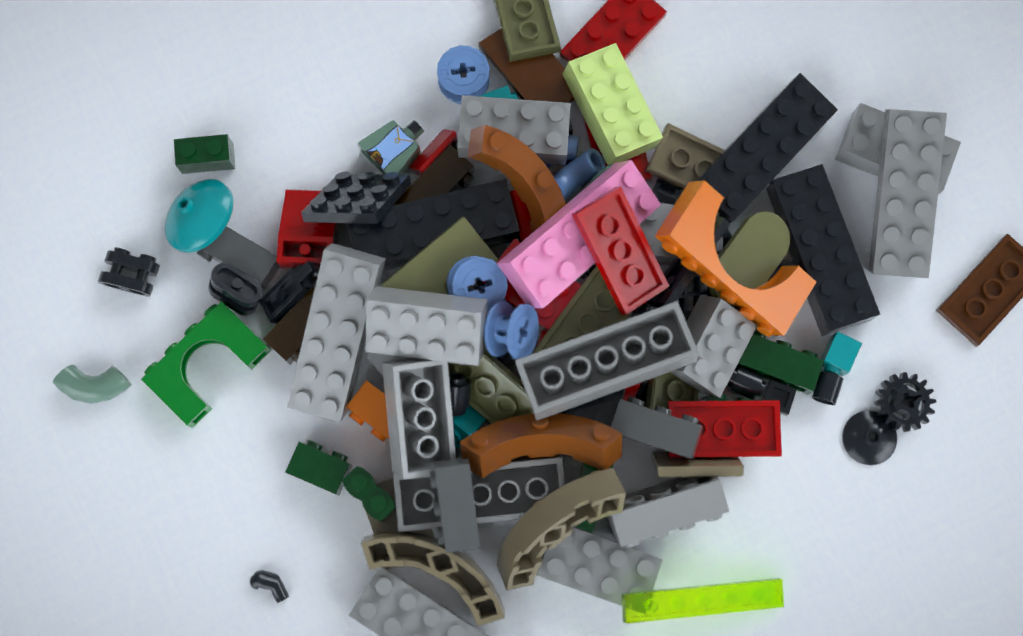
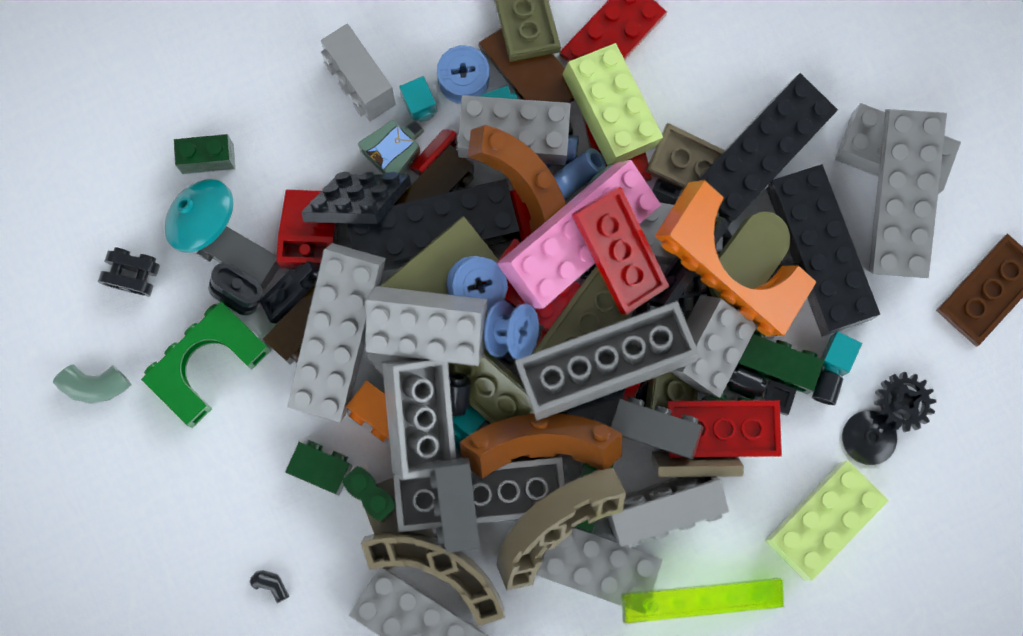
(357, 73): none -> light grey brick
(418, 99): none -> teal brick
(826, 520): none -> yellowish green brick

